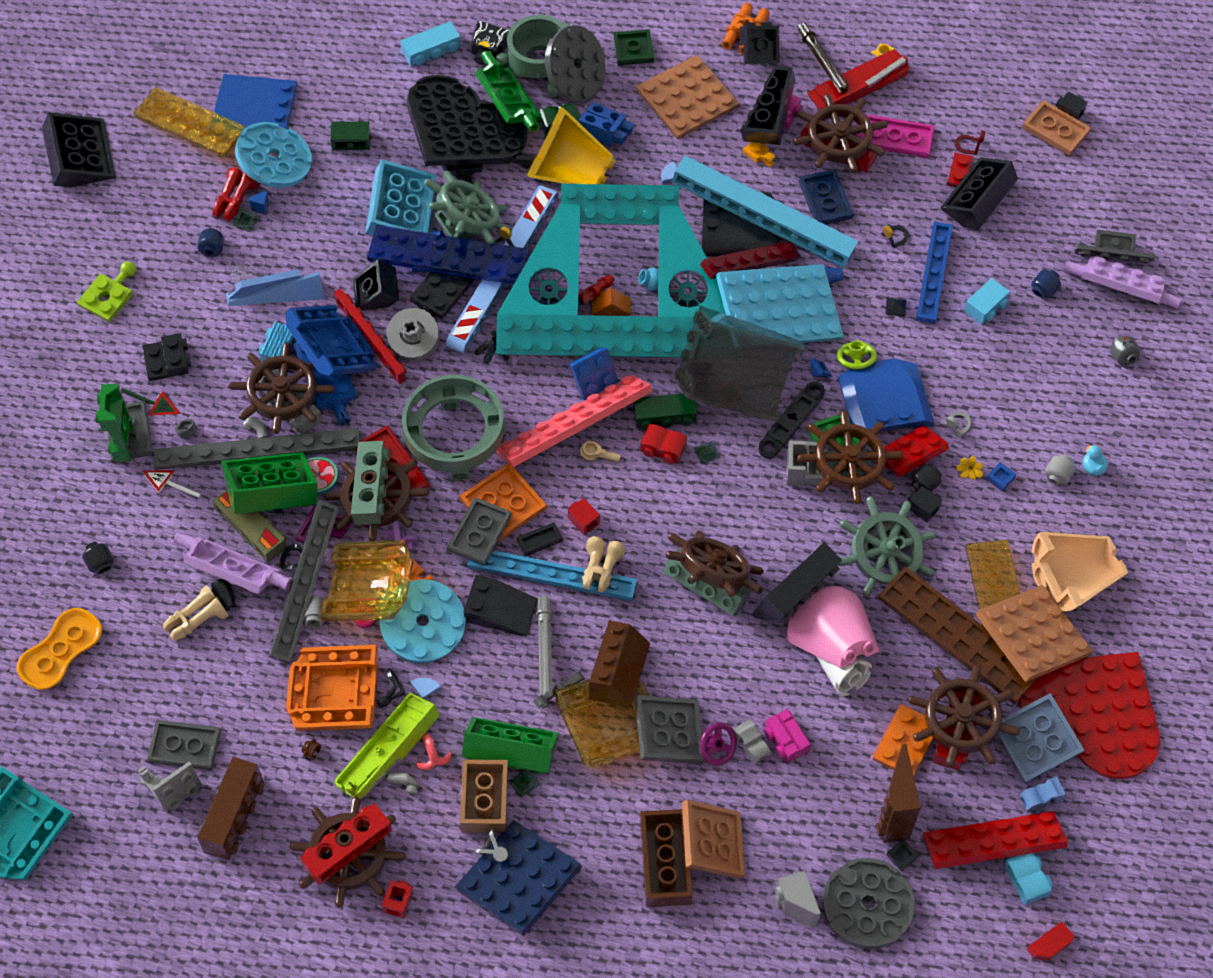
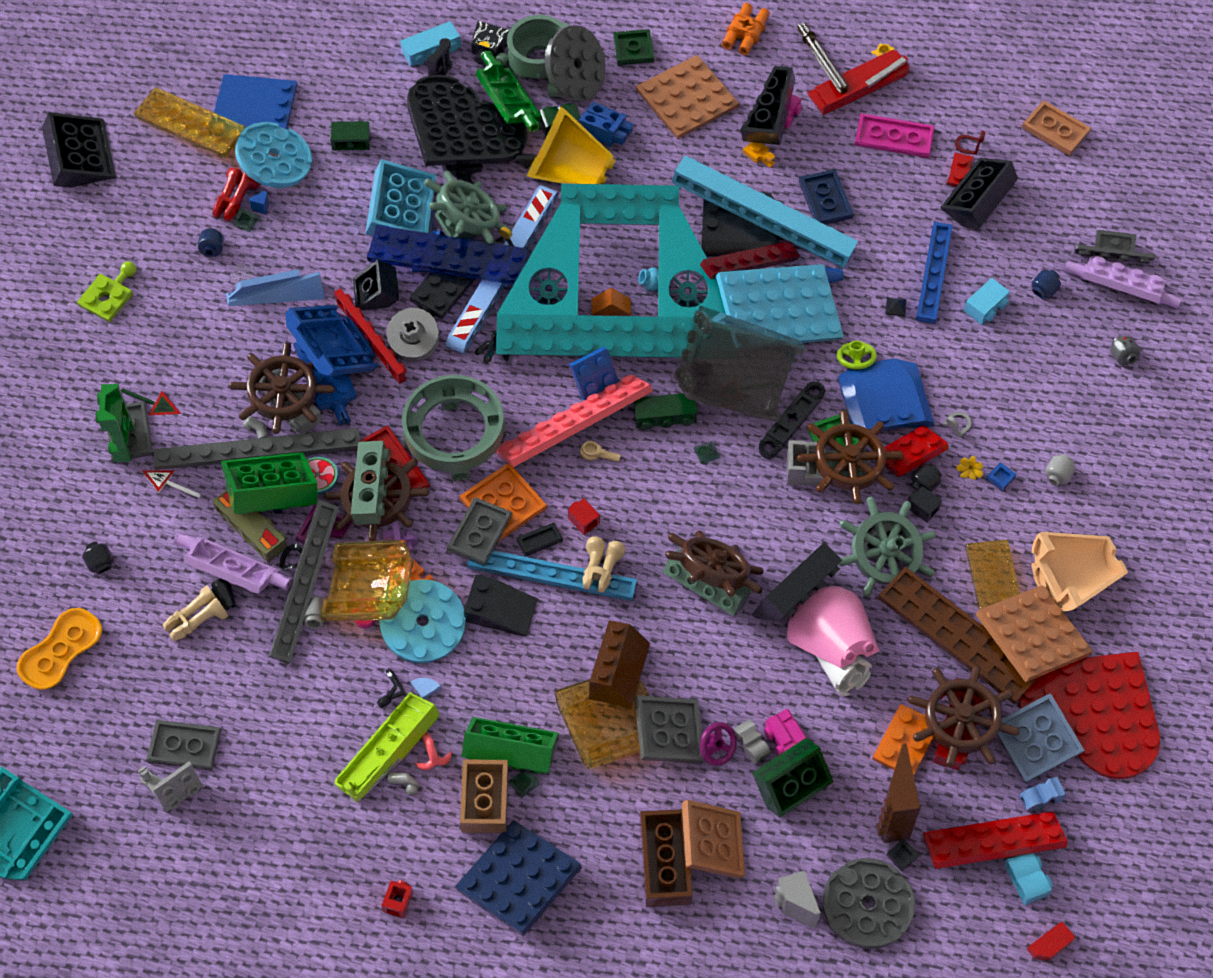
(166, 357): black plate -> none
(186, 428): dark grey tile -> none
(231, 808): reddish brown brick -> none
(276, 338): medium azure brick -> none
(309, 747): reddish brown plate -> none
(333, 688): orange wedge -> none
(346, 847): brick -> none
(439, 61): none -> black plate
(500, 853): light grey piece -> none
(544, 639): light grey axle -> none
(575, 678): dark grey piece -> none
(594, 290): red piece -> none
(663, 444): red brick -> none
(668, 173): light blue tile -> none
(760, 43): black plate -> none
(793, 777): none -> dark green brick
(819, 369): blue slope -> none
(837, 140): reddish brown brick -> none
(887, 231): black piece -> none
(1072, 105): black brick -> none
(1094, 461): medium azure animal -> none

